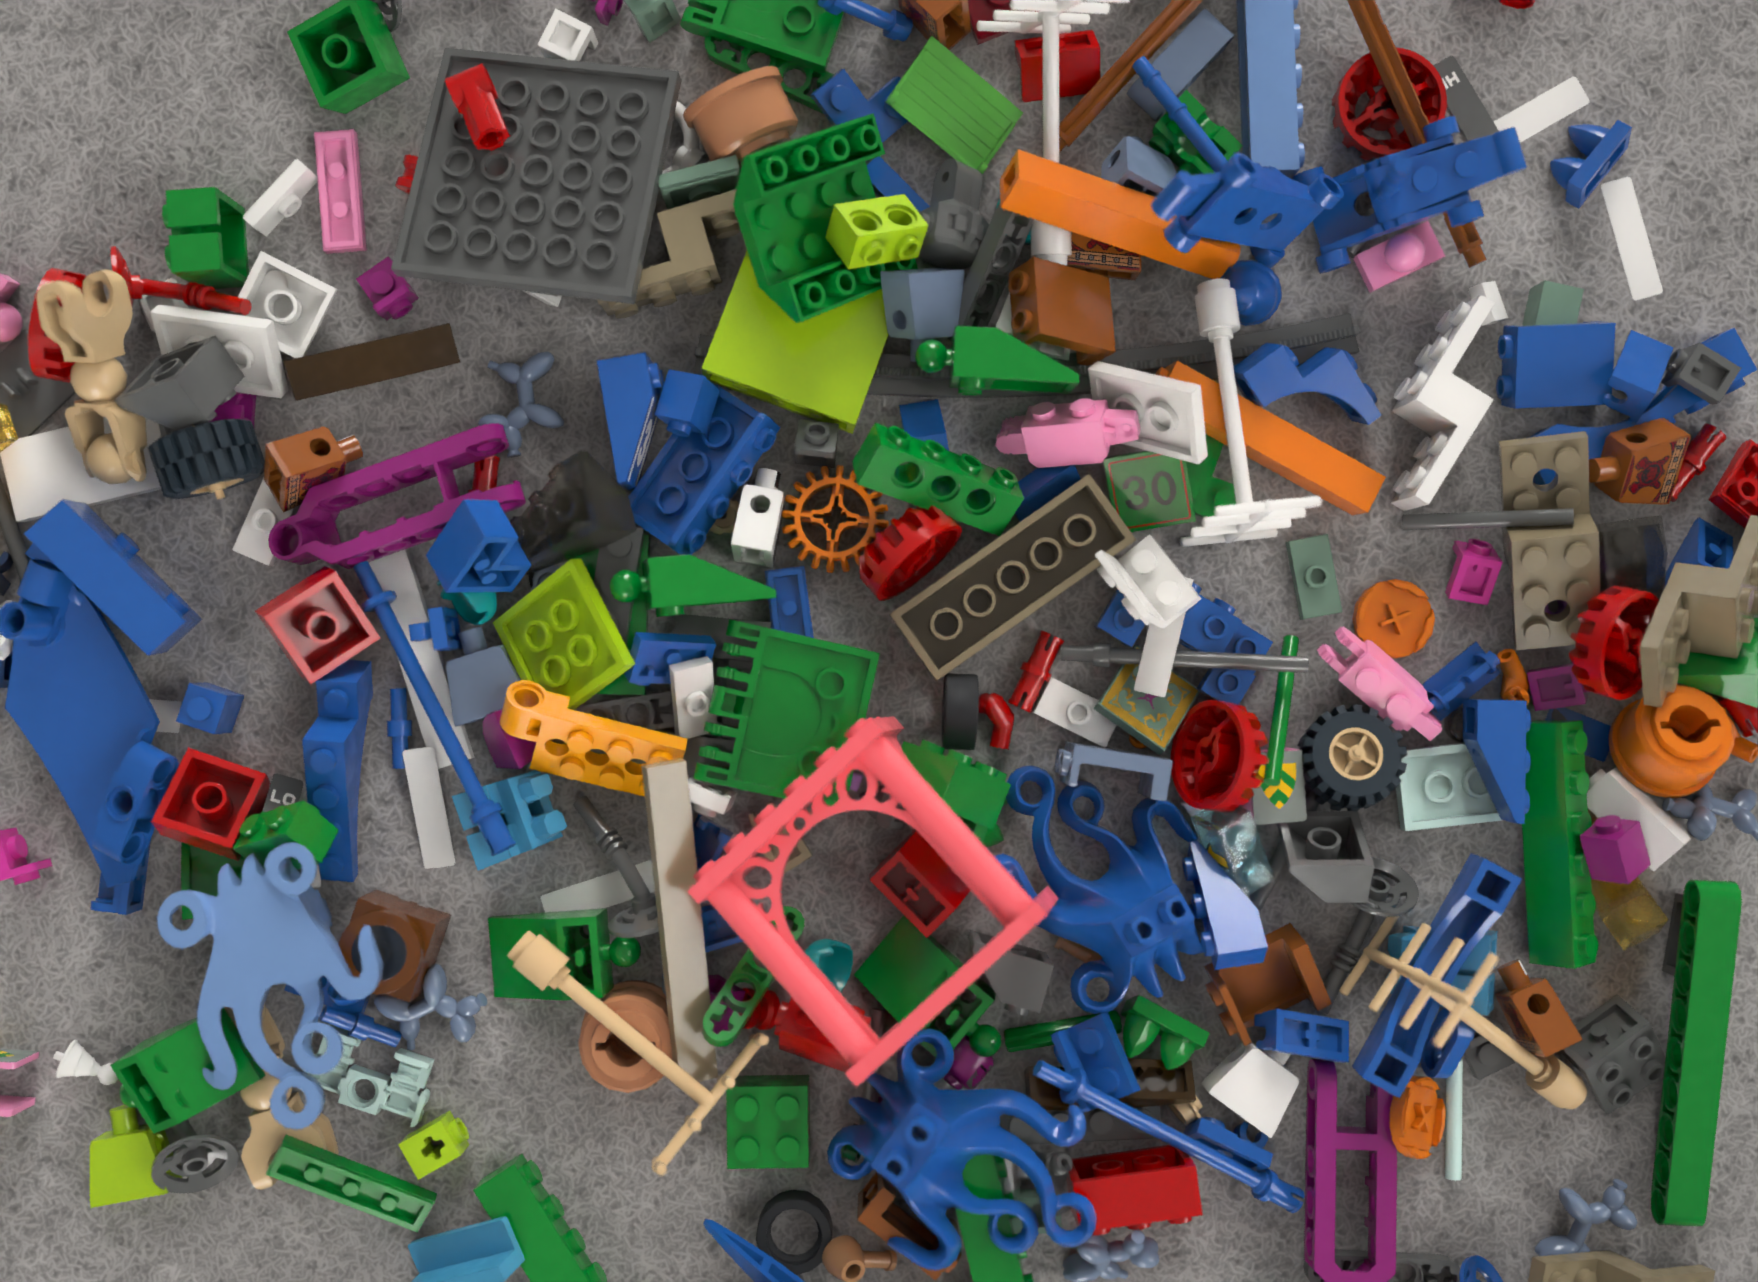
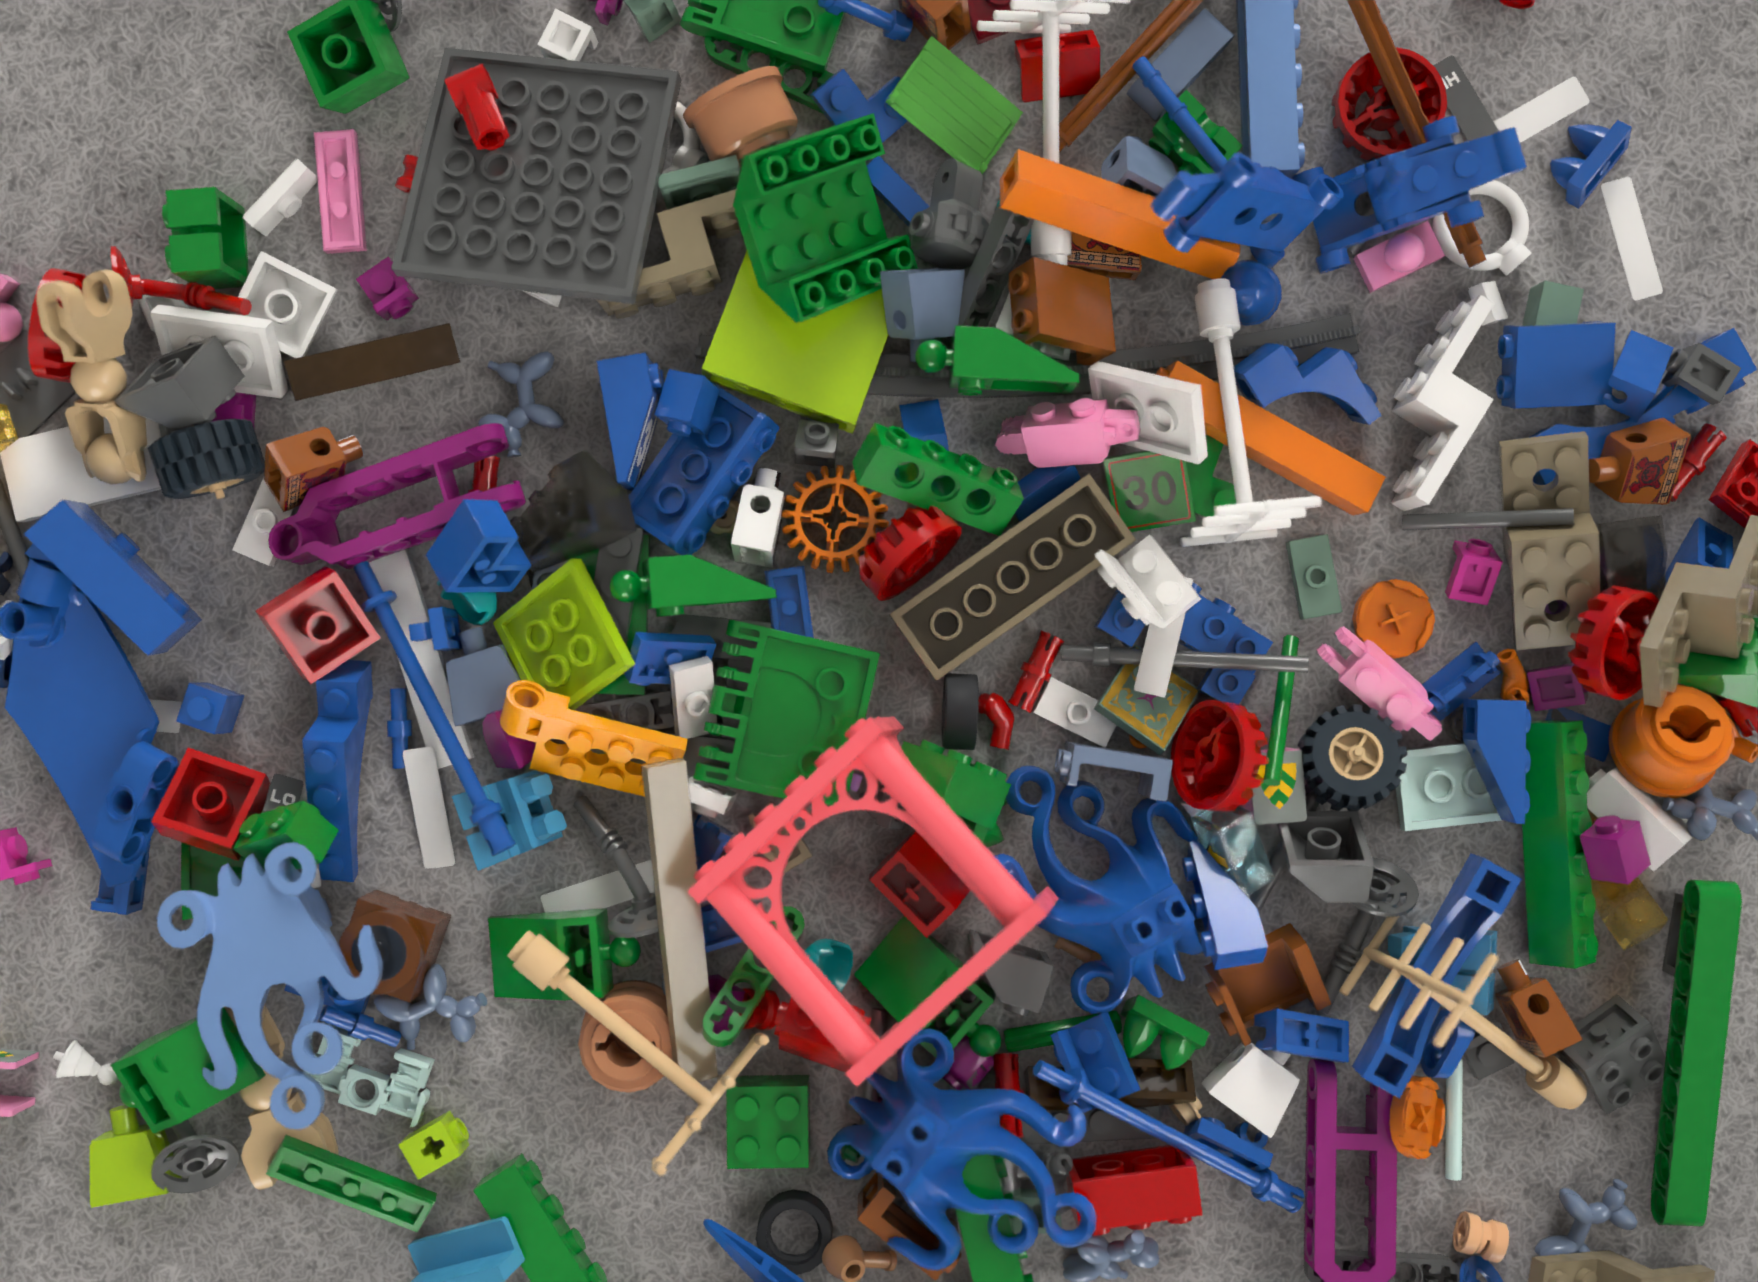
(876, 231): lime brick -> none
(1007, 1078): none -> red pin
(1481, 1237): none -> light nougat wheel
(1512, 252): none -> white piece

